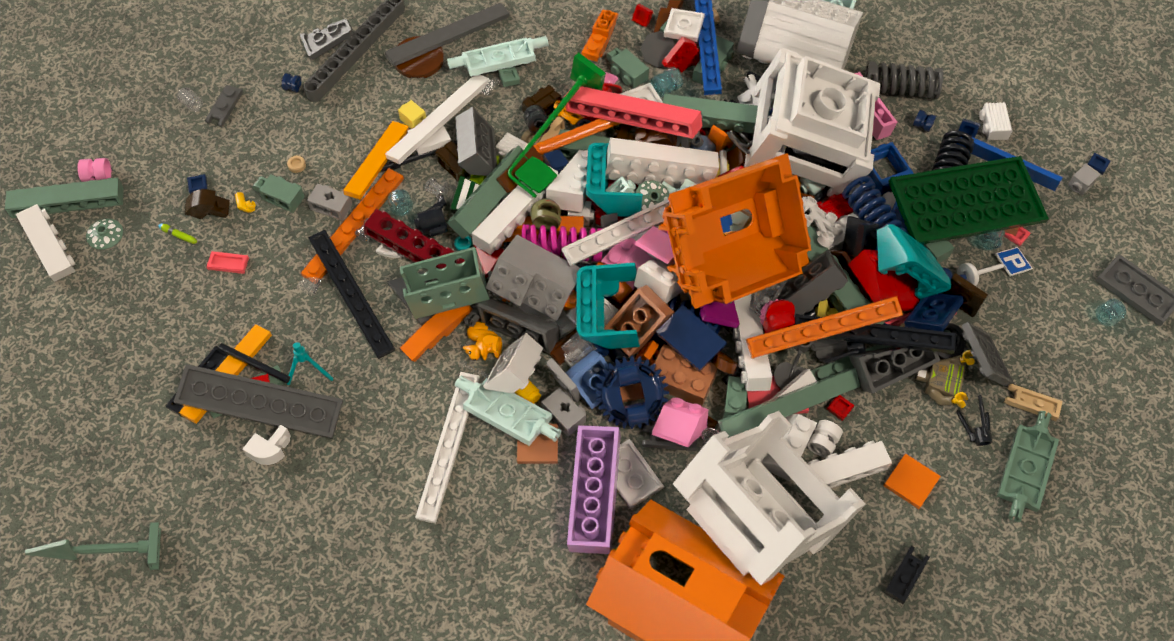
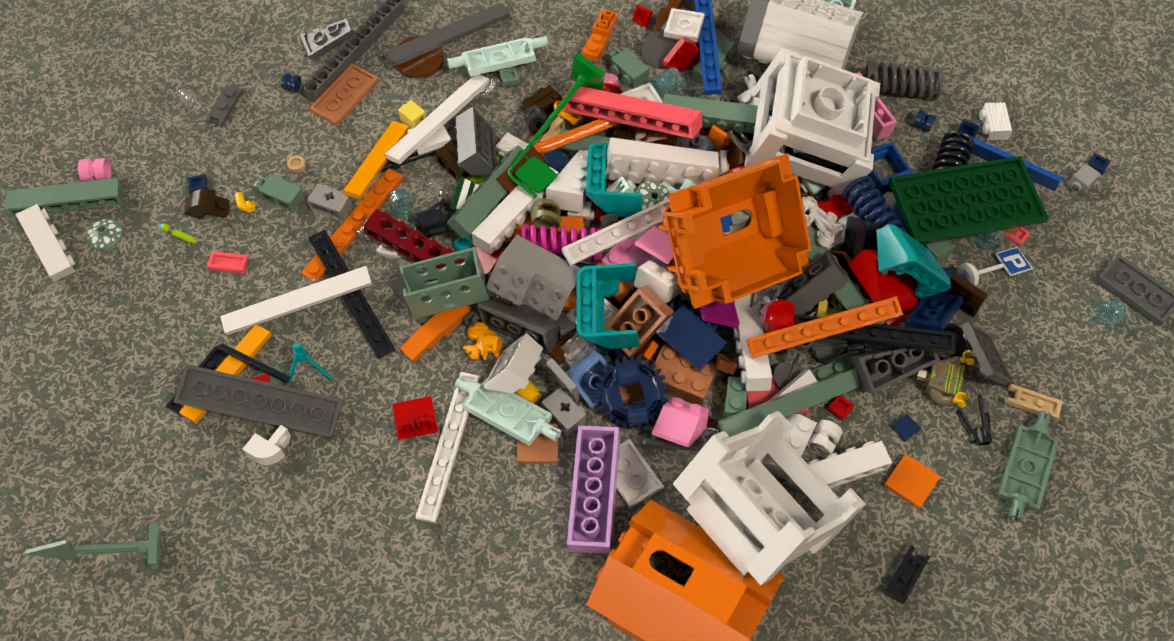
(296, 300): none -> white tile
(344, 94): none -> nougat tile
(415, 418): none -> red hinge
(906, 427): none -> dark blue tile

